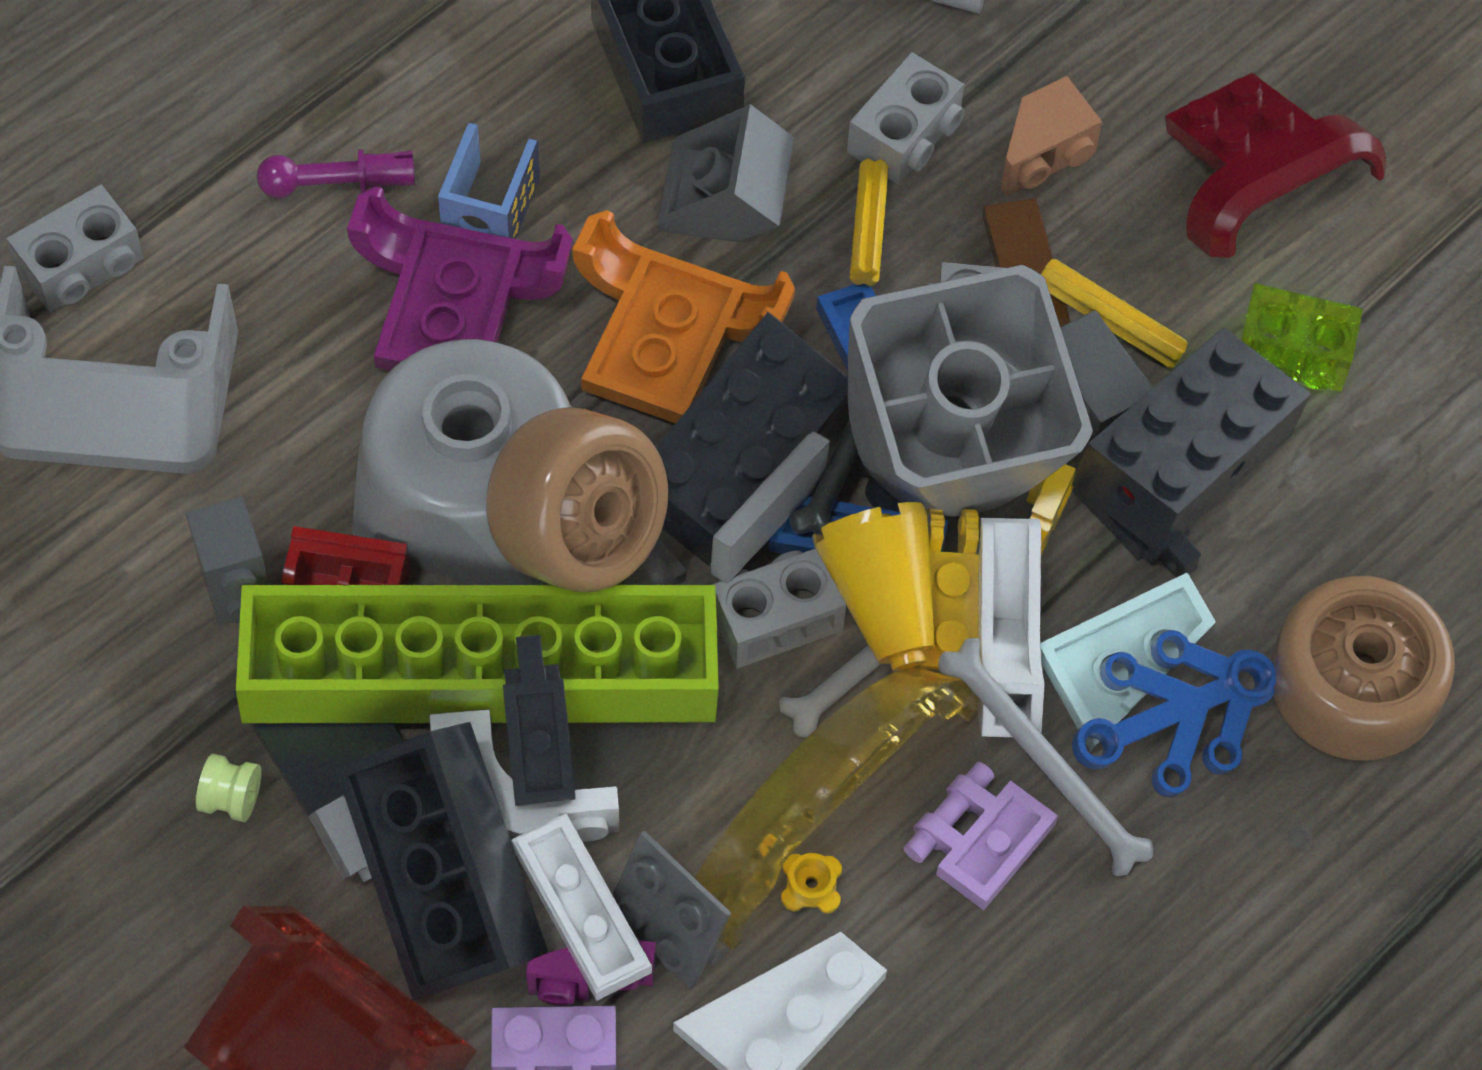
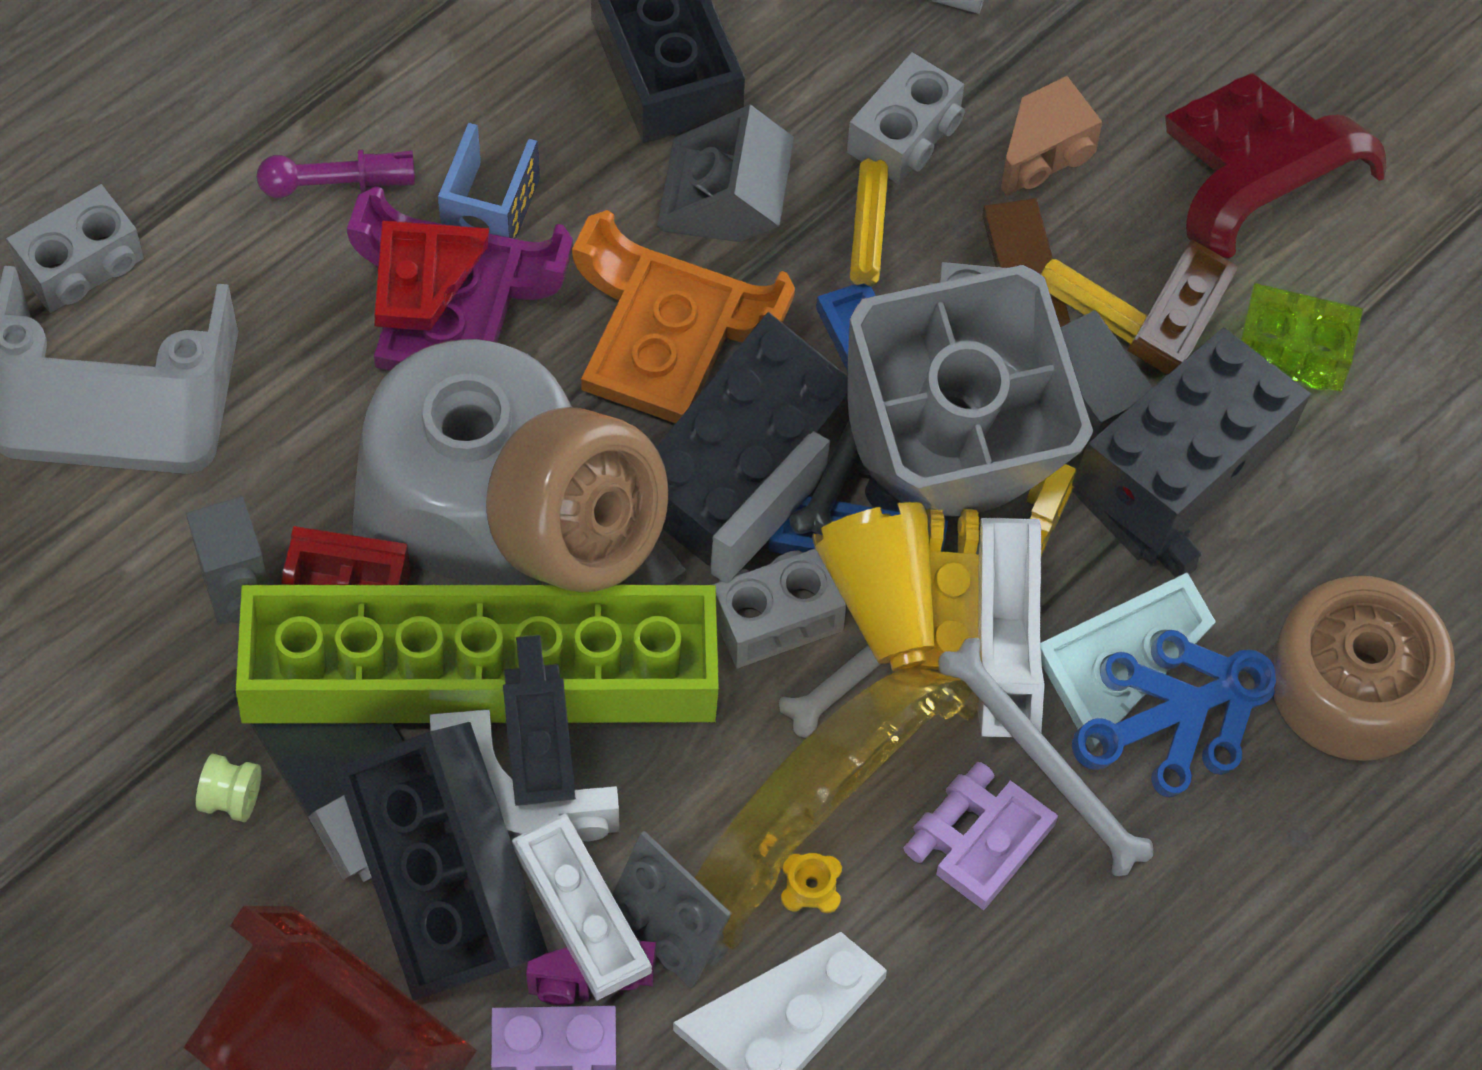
(423, 271): none -> red wing
(1183, 308): none -> tile

